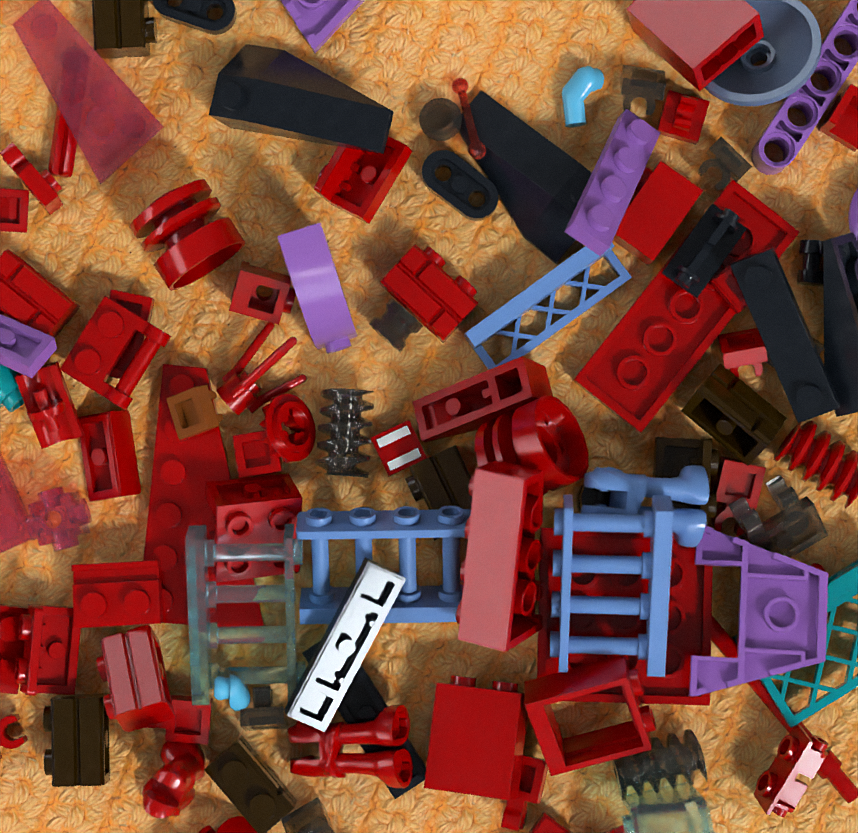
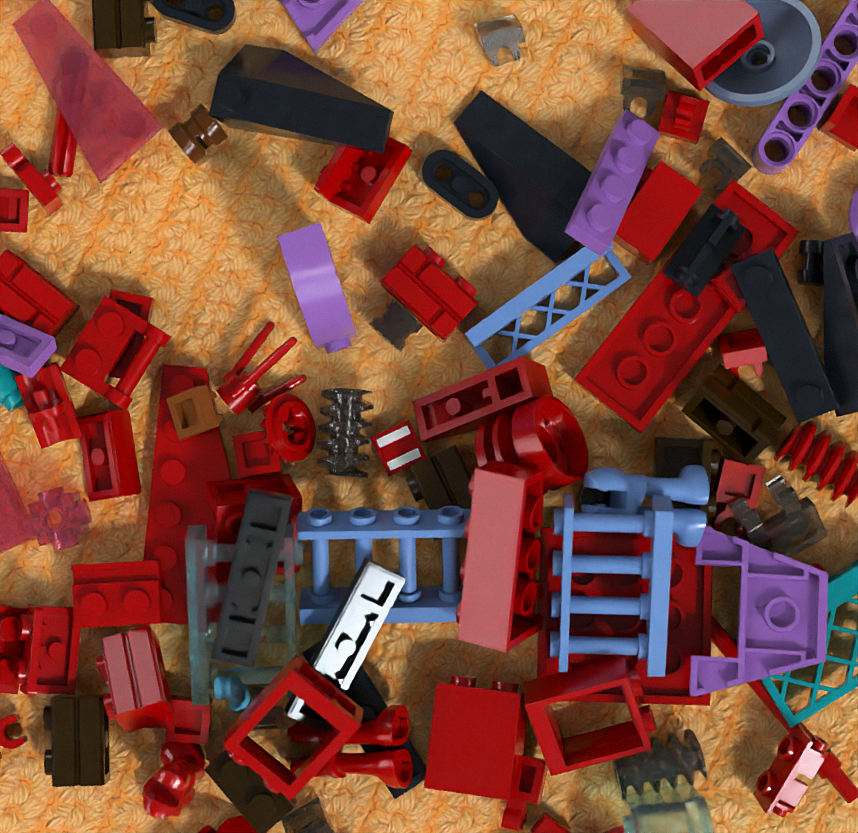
(183, 227): red wheel -> none
(197, 133): none -> reddish brown wheel
(248, 302): red brick -> none
(251, 577): none -> black plate
(321, 697): none -> red window
(440, 119): clear smoke plate -> none
(476, 148): clear red hinge -> none
(500, 33): none -> clear smoke tile
(576, 90): medium azure arm -> none

